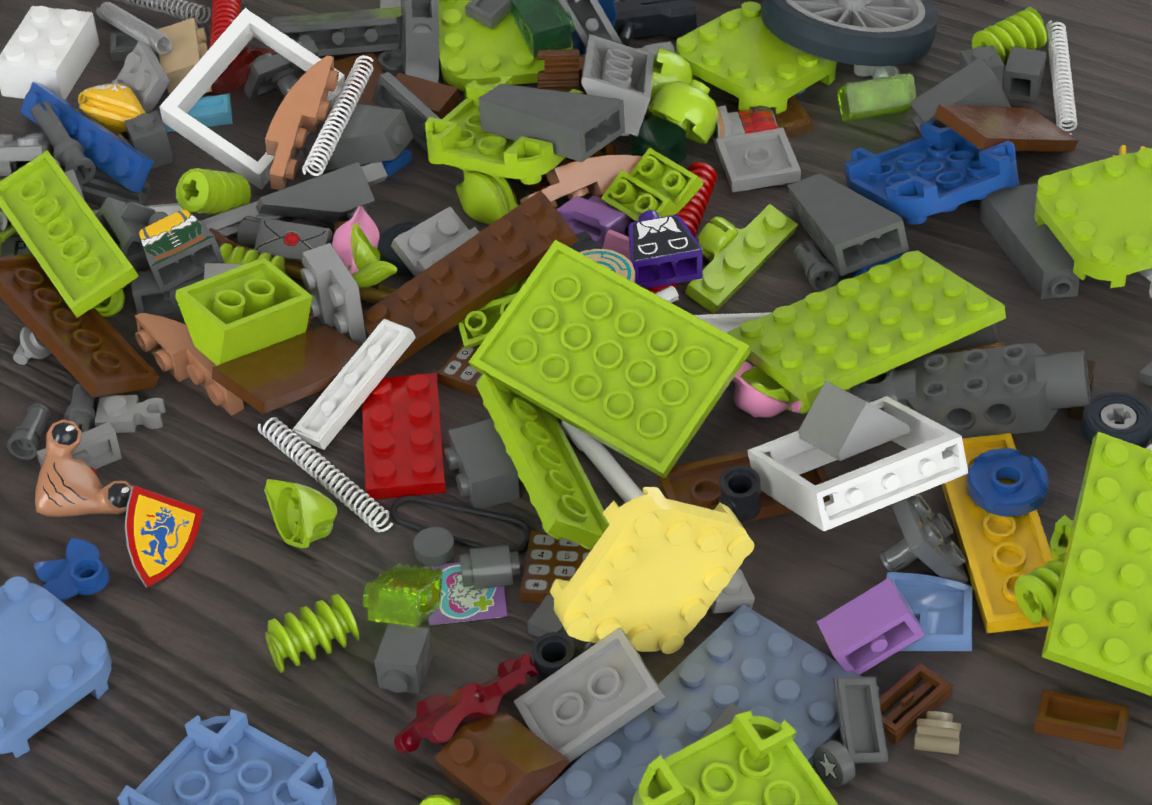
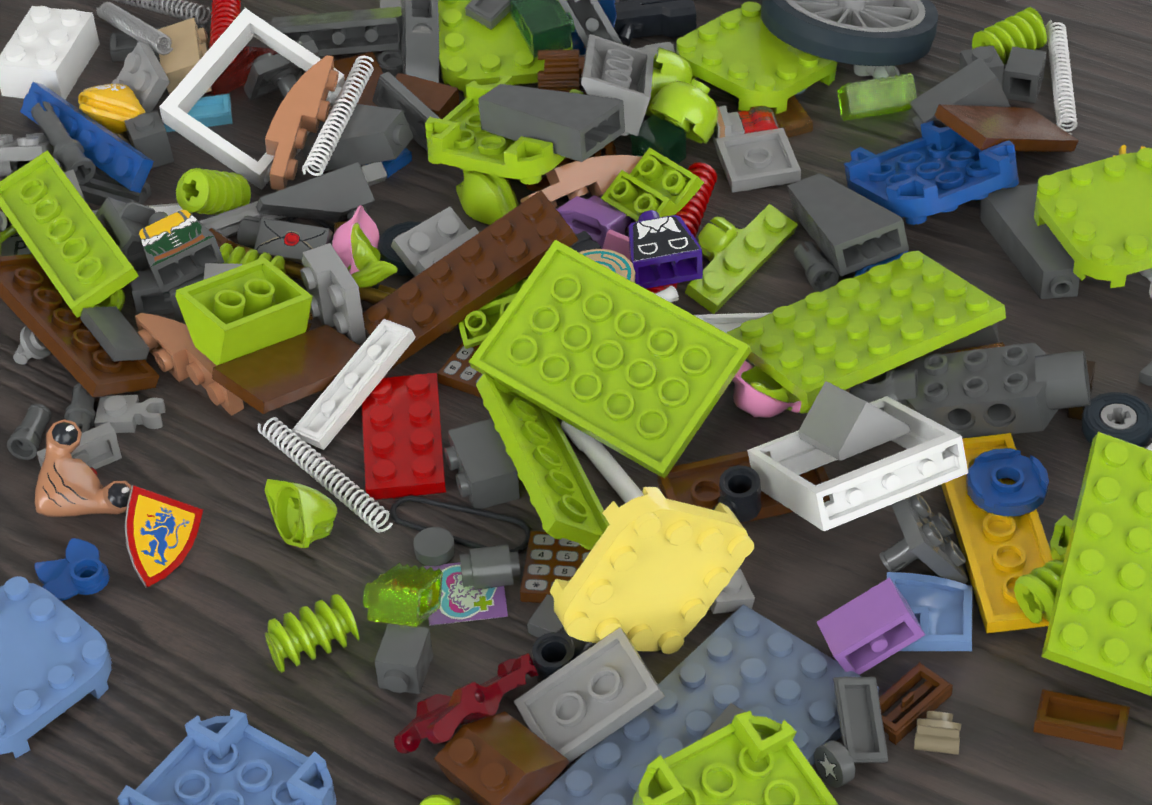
(114, 333): none -> dark grey tile

